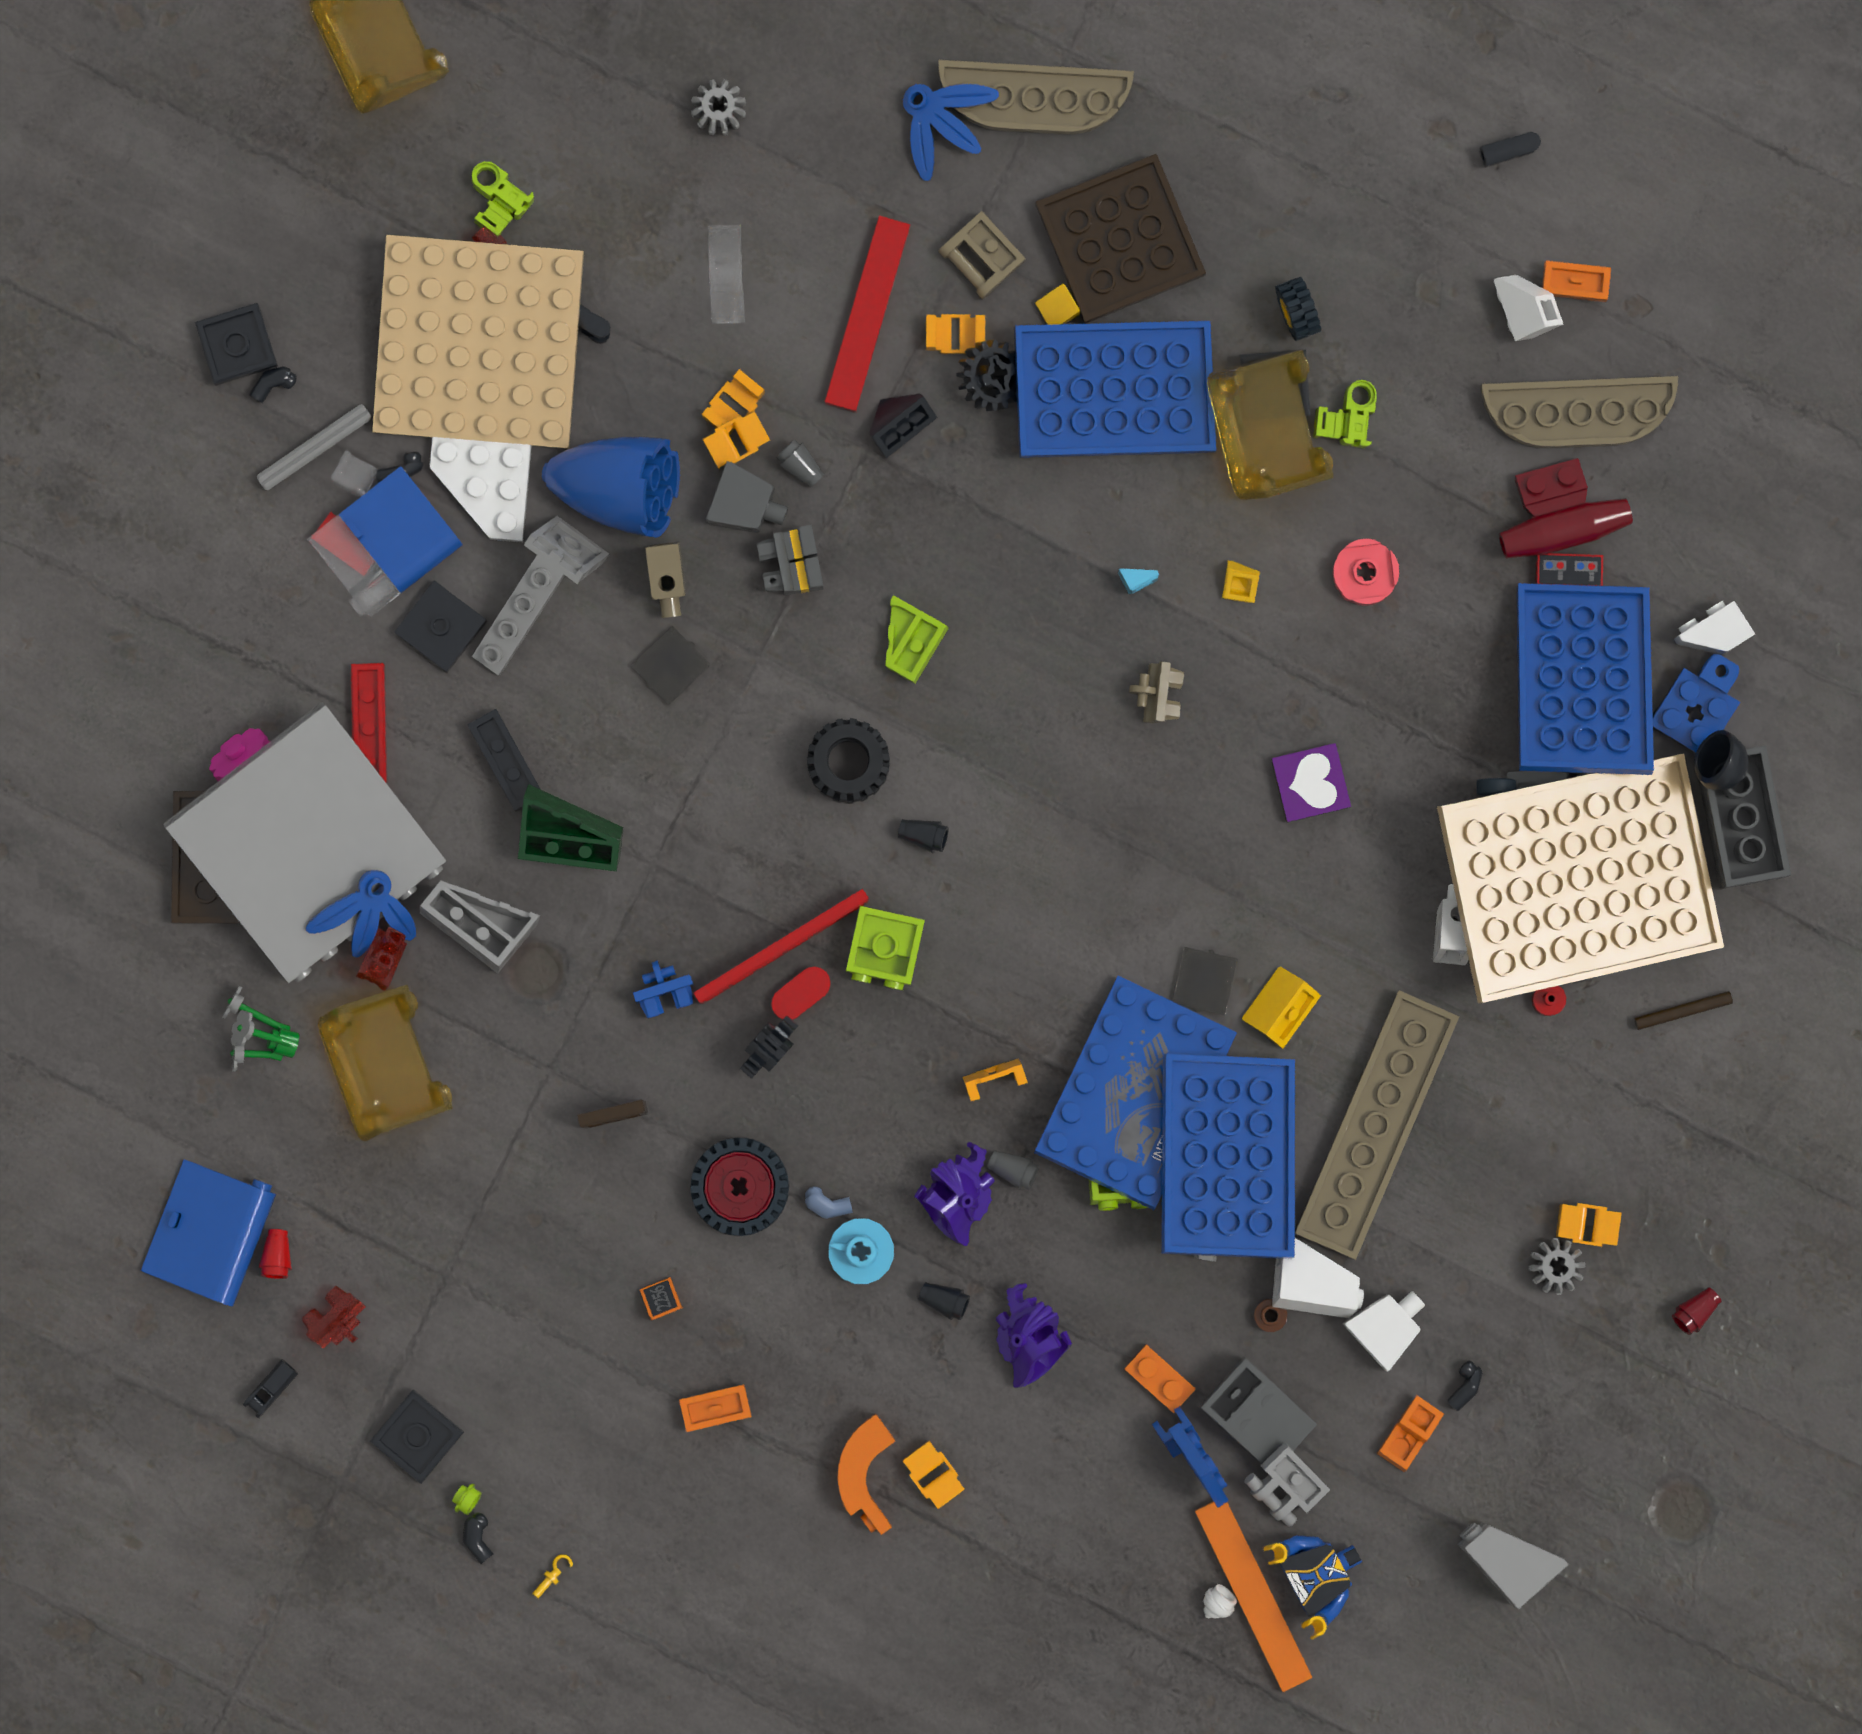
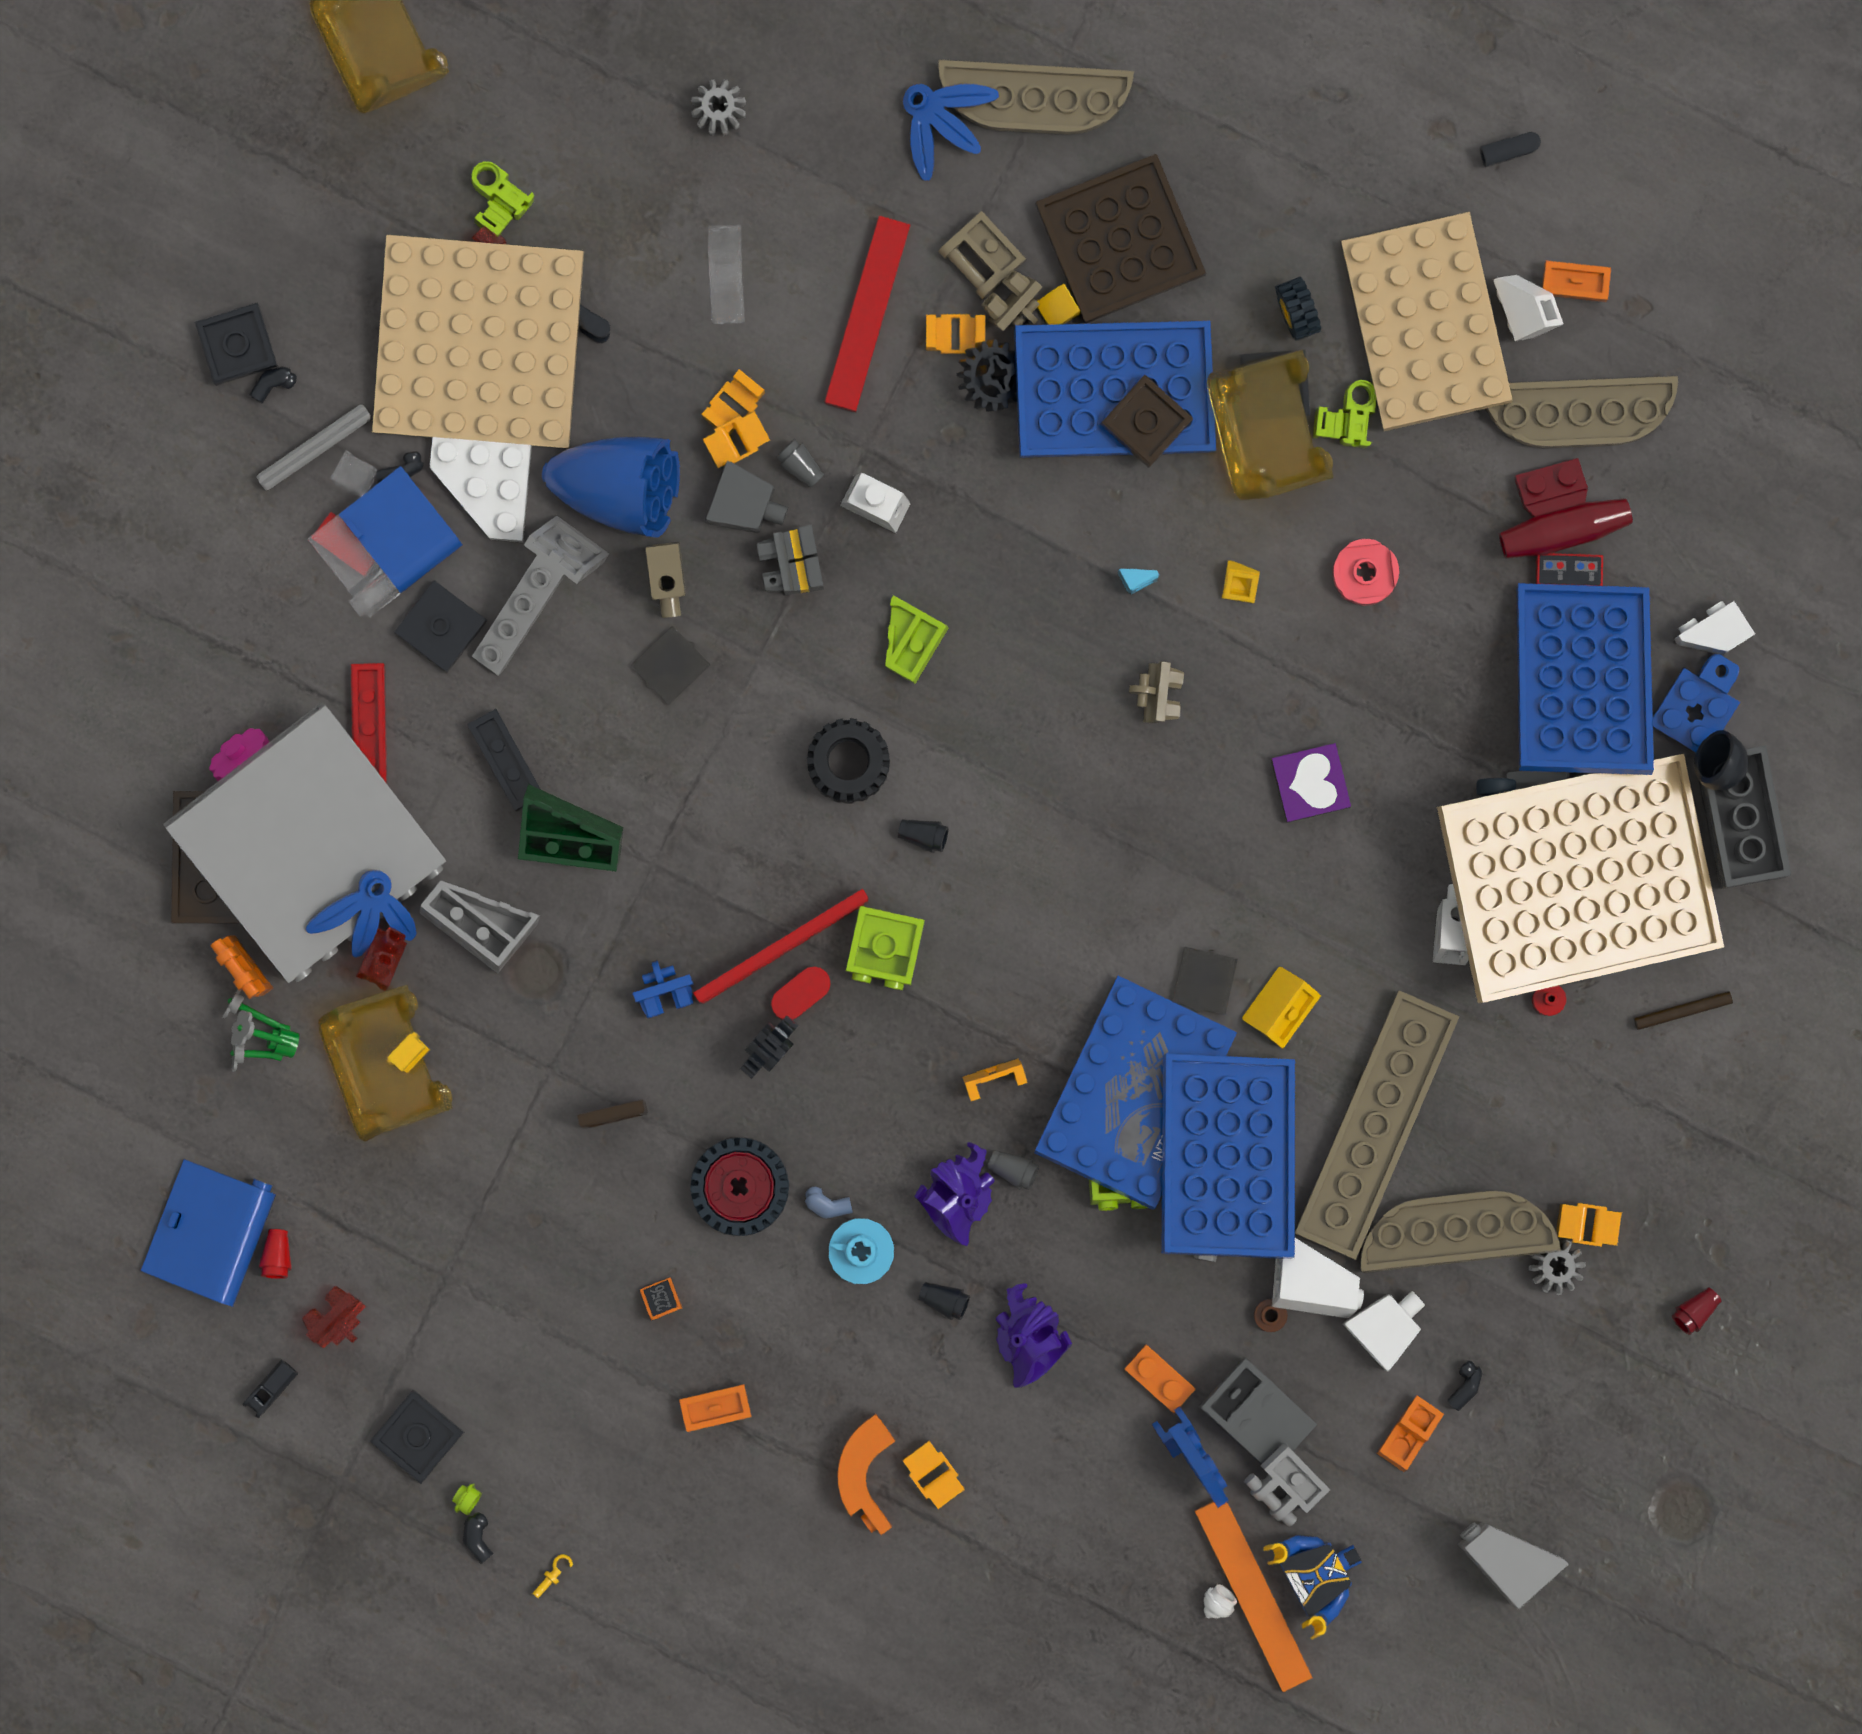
(241, 966): none -> orange plate
(408, 1053): none -> yellow piece
(876, 502): none -> white torso
(899, 421): black slope -> none
(1017, 306): none -> dark tan hips
(1146, 421): none -> dark brown tile
(1426, 321): none -> tan plate
(1457, 1231): none -> dark tan plate

